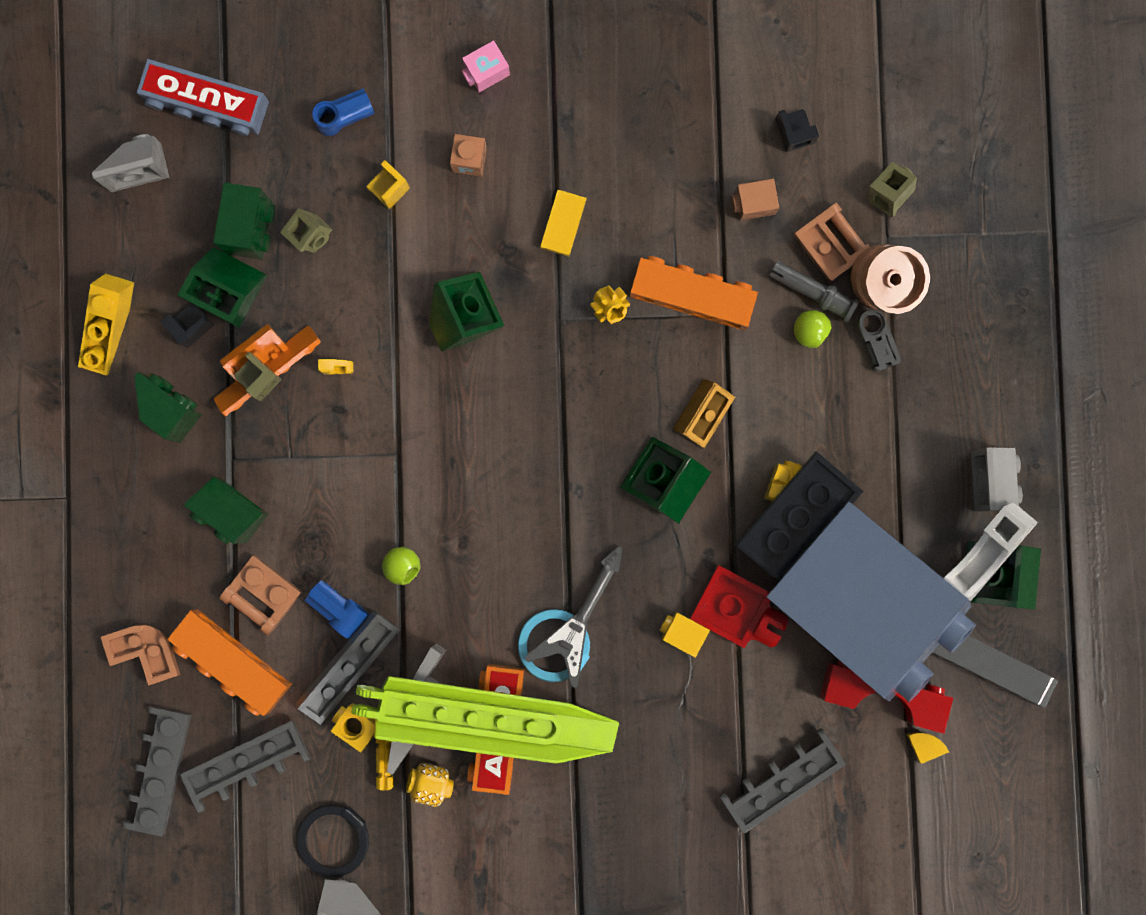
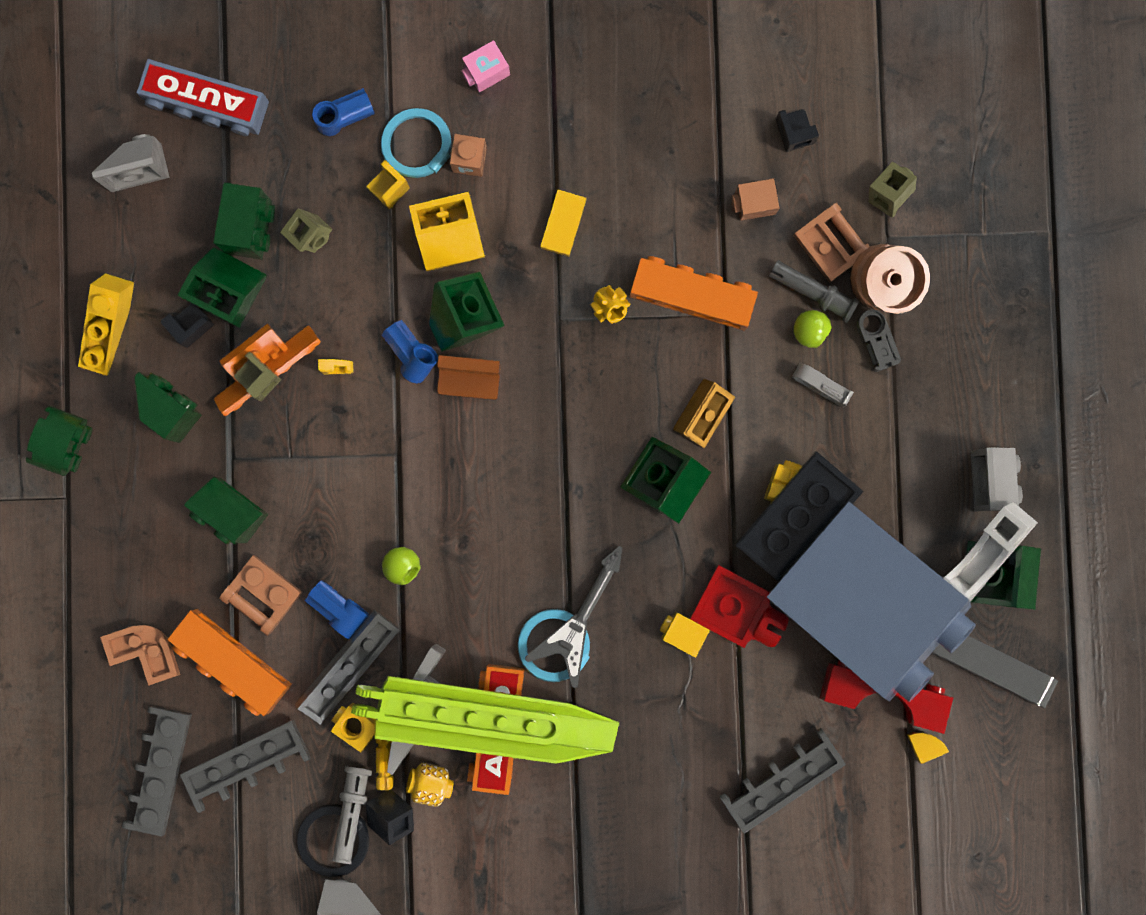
(58, 441): none -> dark green brick
(353, 796): none -> light grey pin
(390, 816): none -> black panel
(415, 357): none -> blue piece
(439, 159): none -> medium azure piece
(447, 231): none -> yellow slope
(468, 377): none -> dark orange panel
(822, 385): none -> light grey piece

